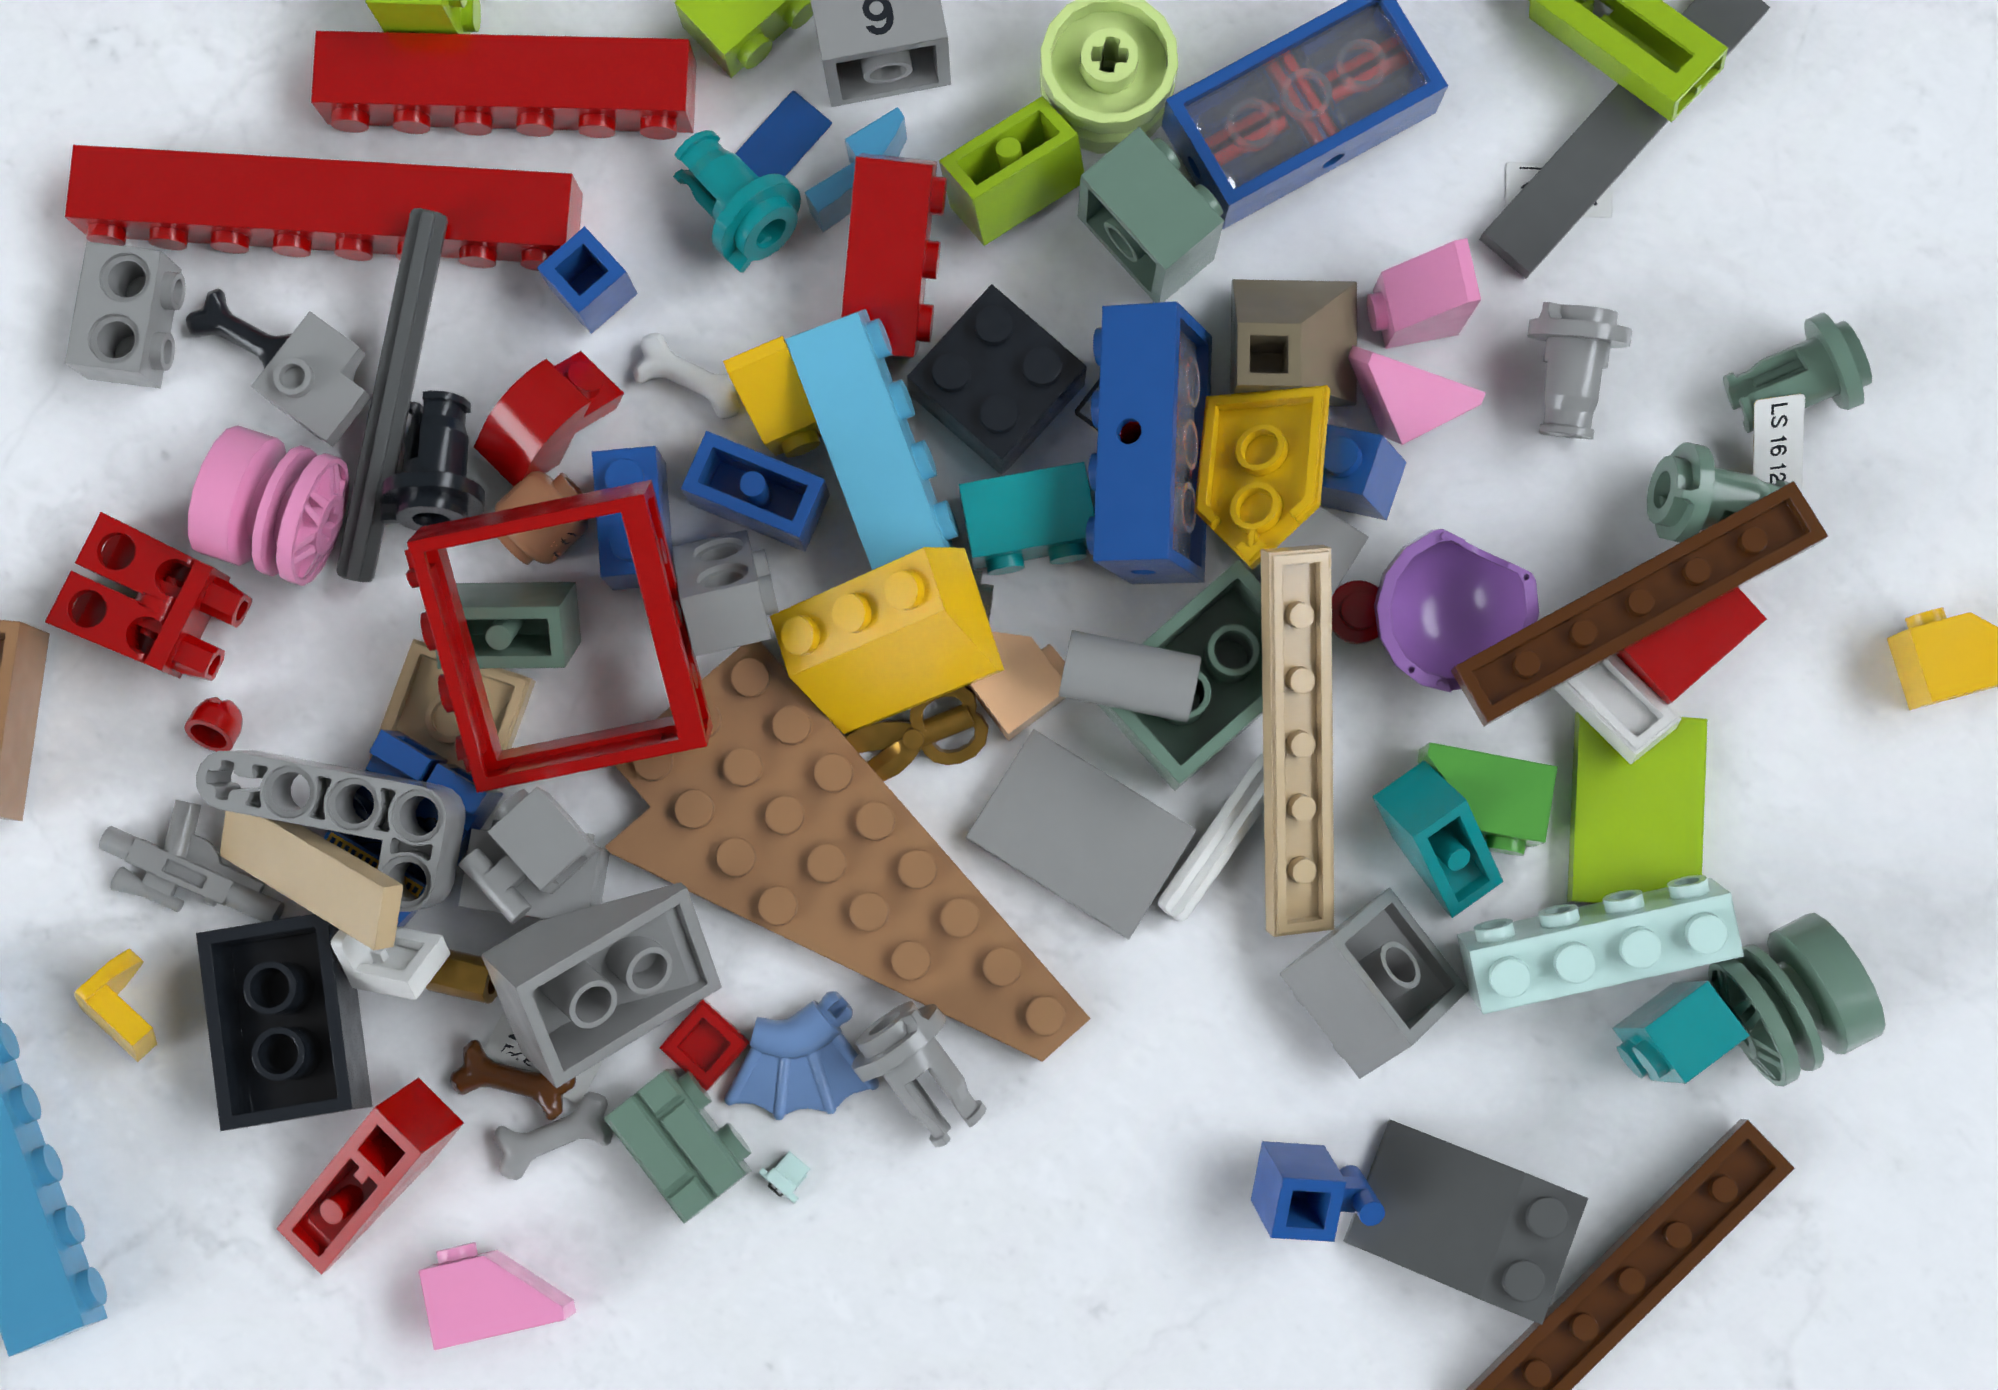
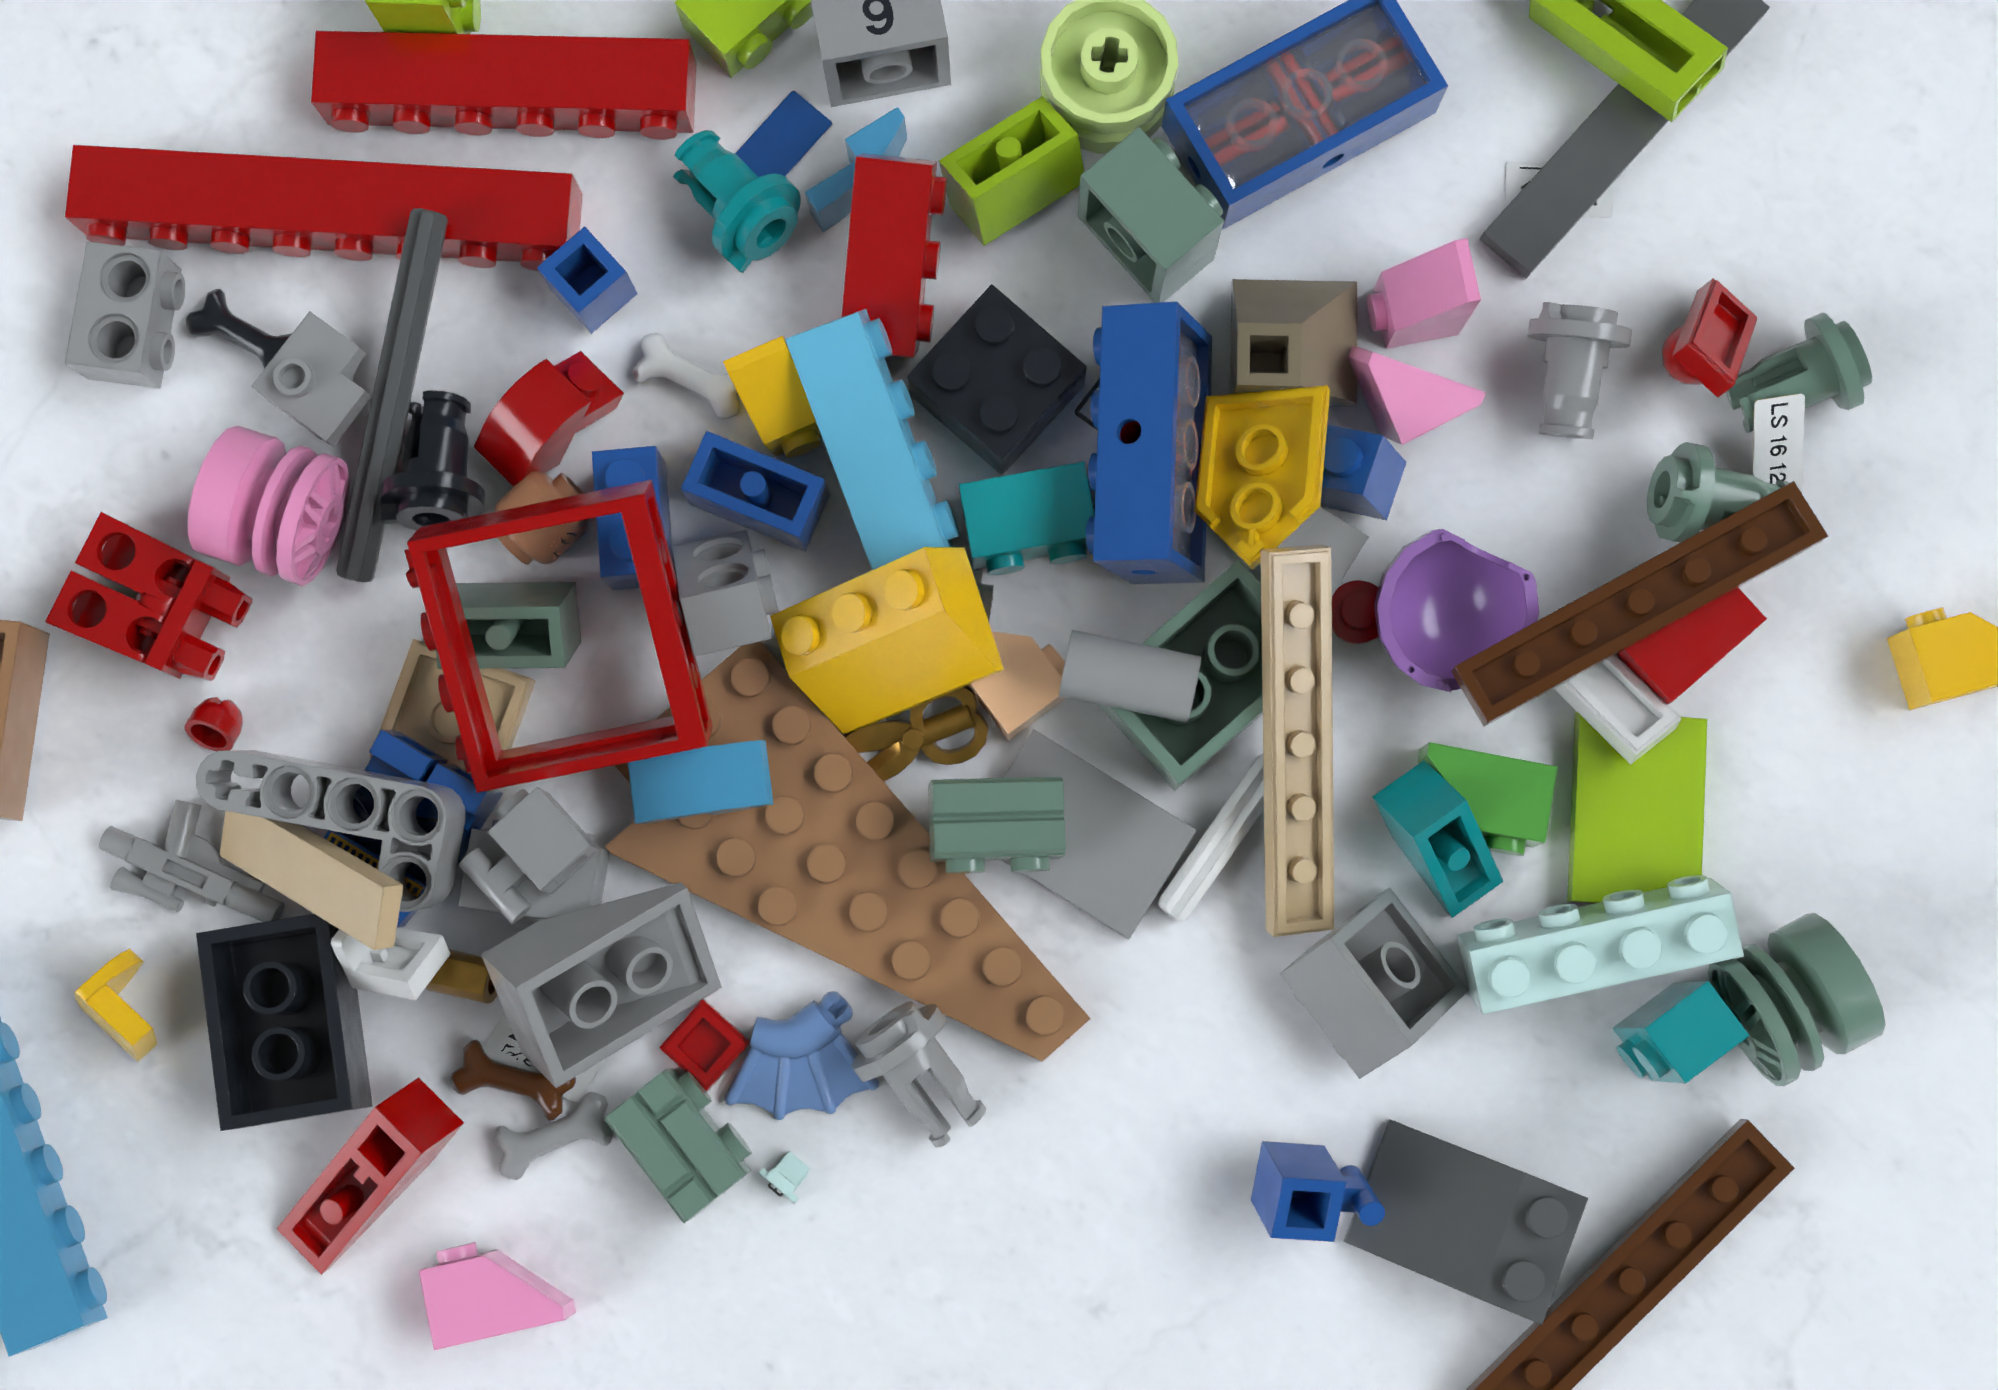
(701, 782): none -> dark azure slope
(996, 821): none -> sand green brick
(1711, 340): none -> red tile

